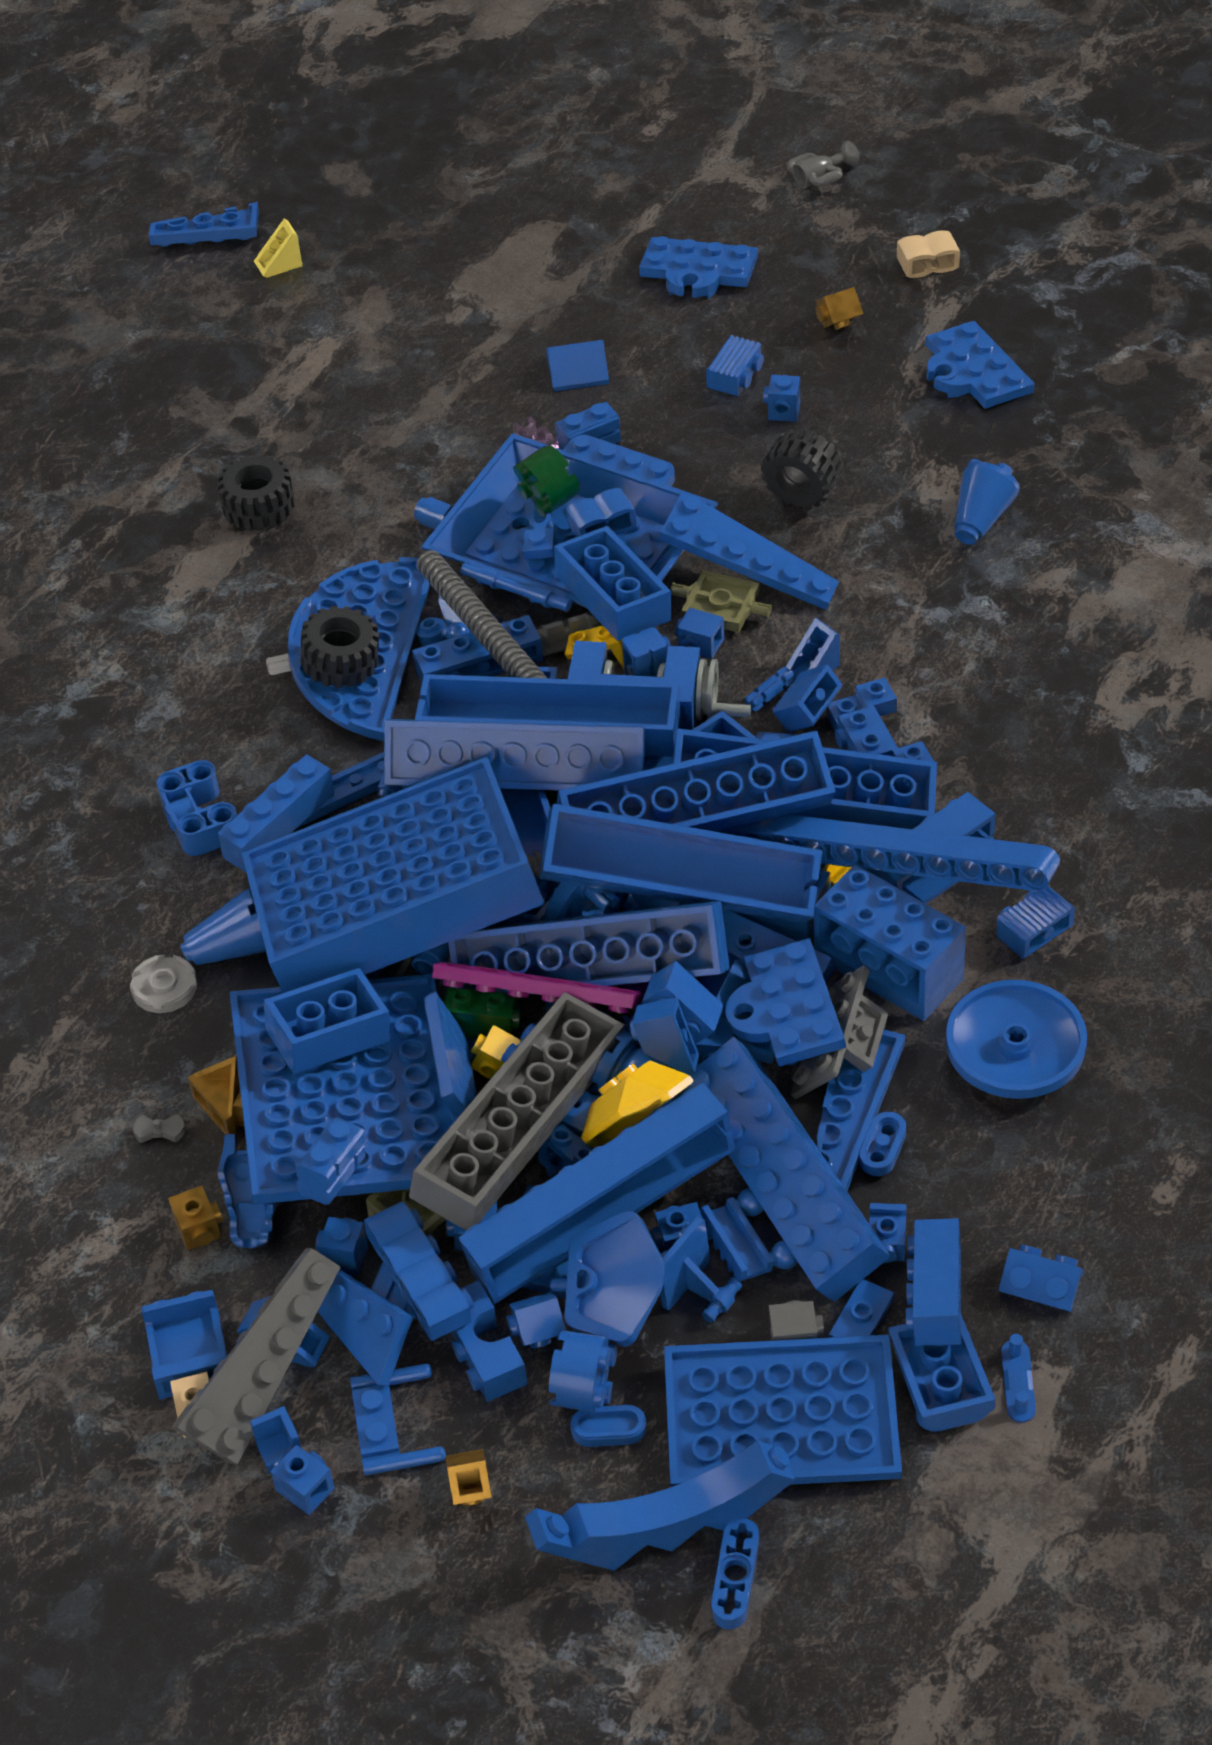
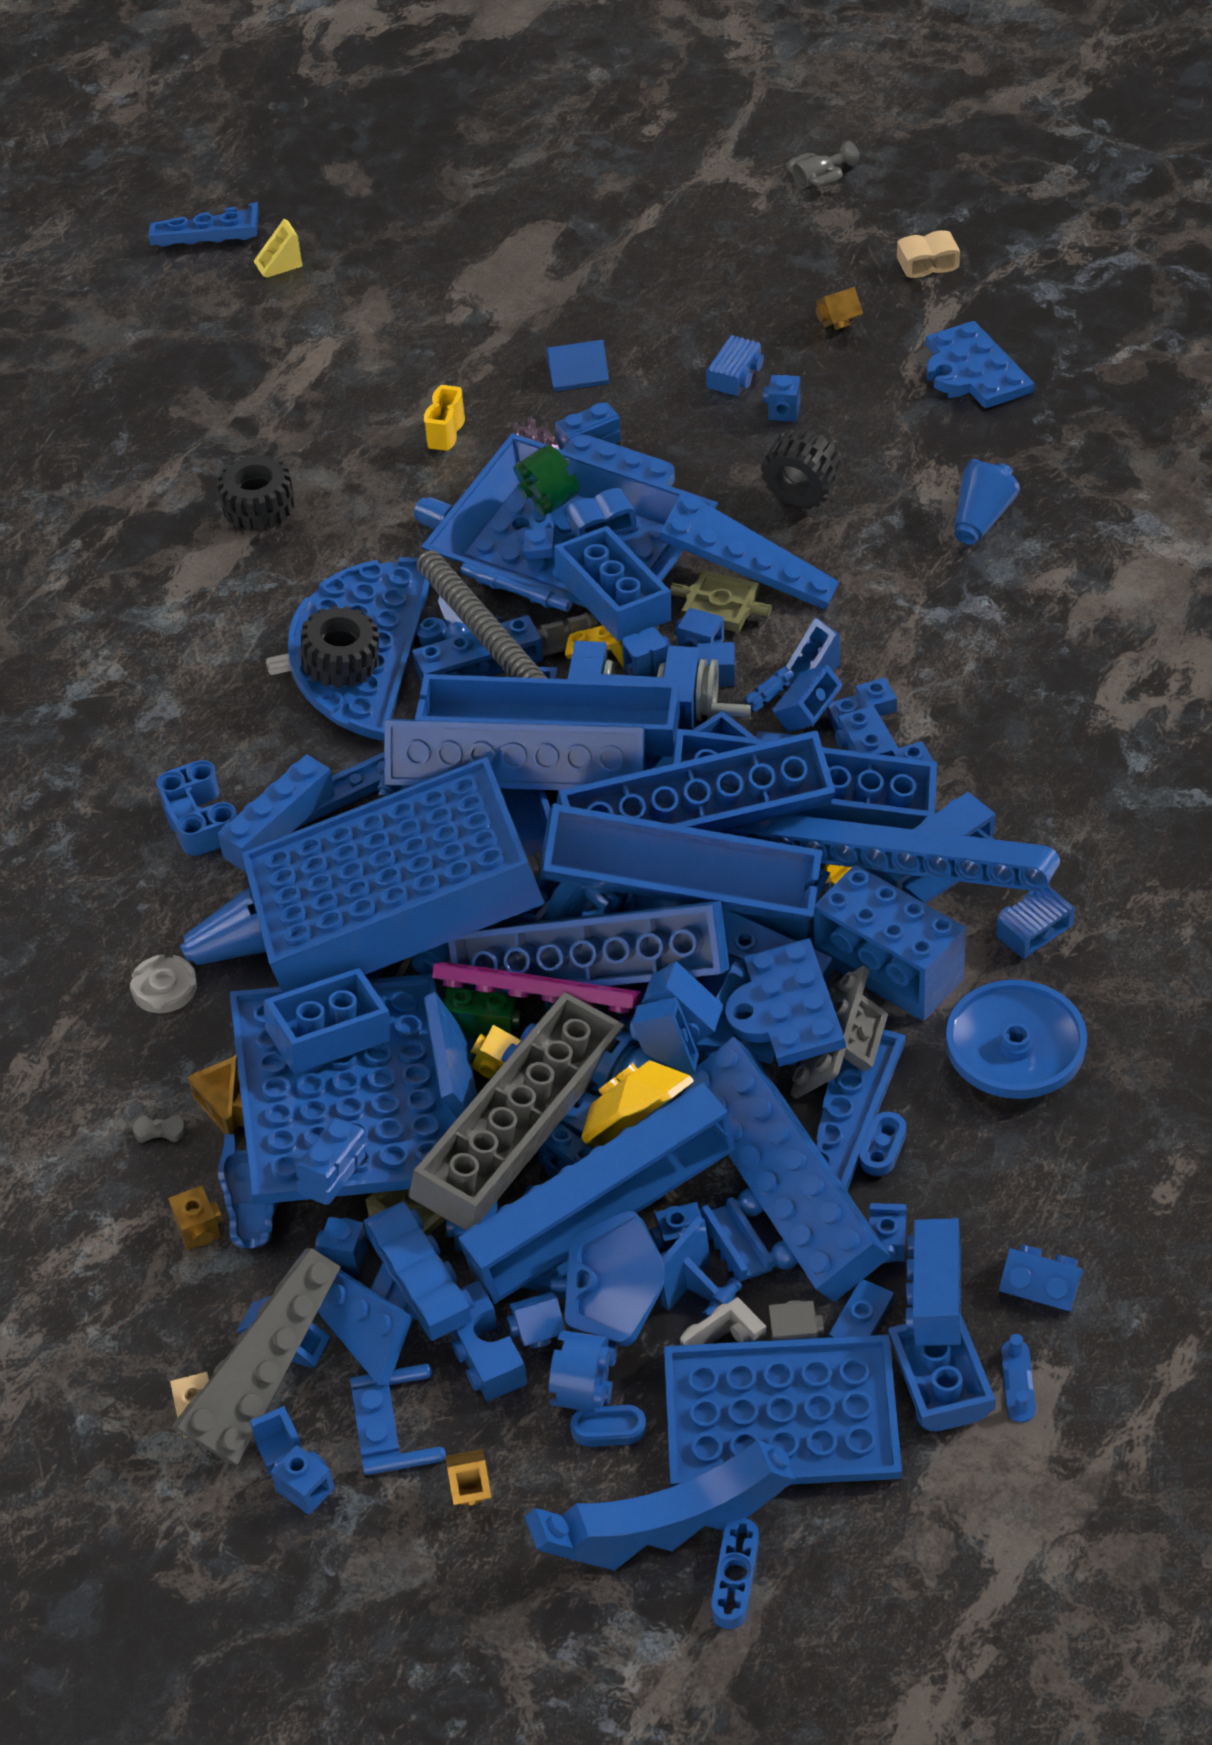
(183, 1338): blue panel -> none
(444, 417): none -> yellow brick
(698, 265): blue plate -> none
(725, 655): none -> blue brick
(725, 1318): none -> light grey bracket

